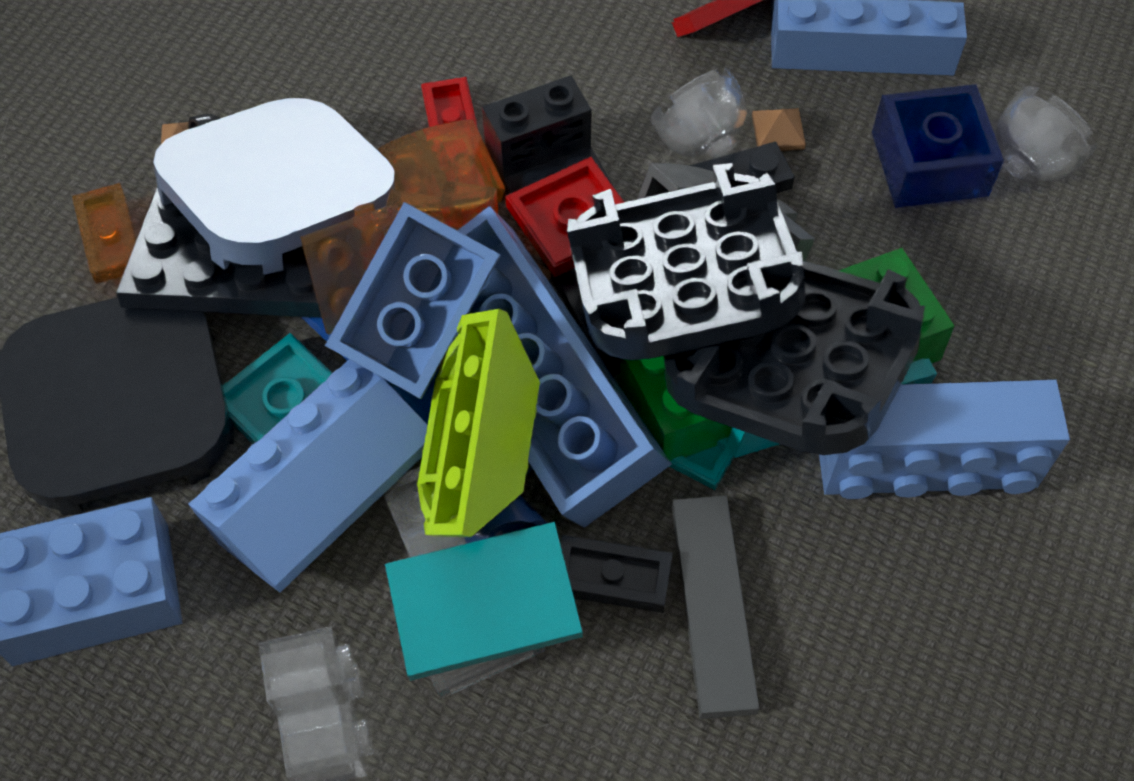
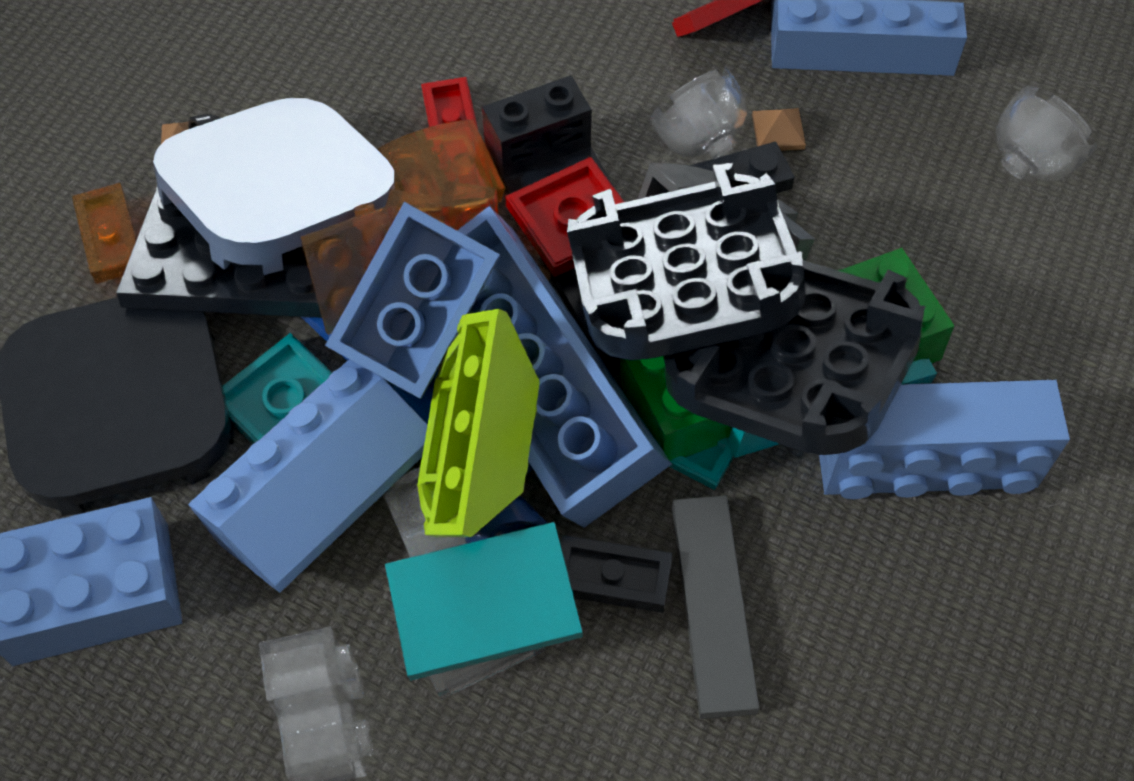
(936, 145): clear blue brick -> none

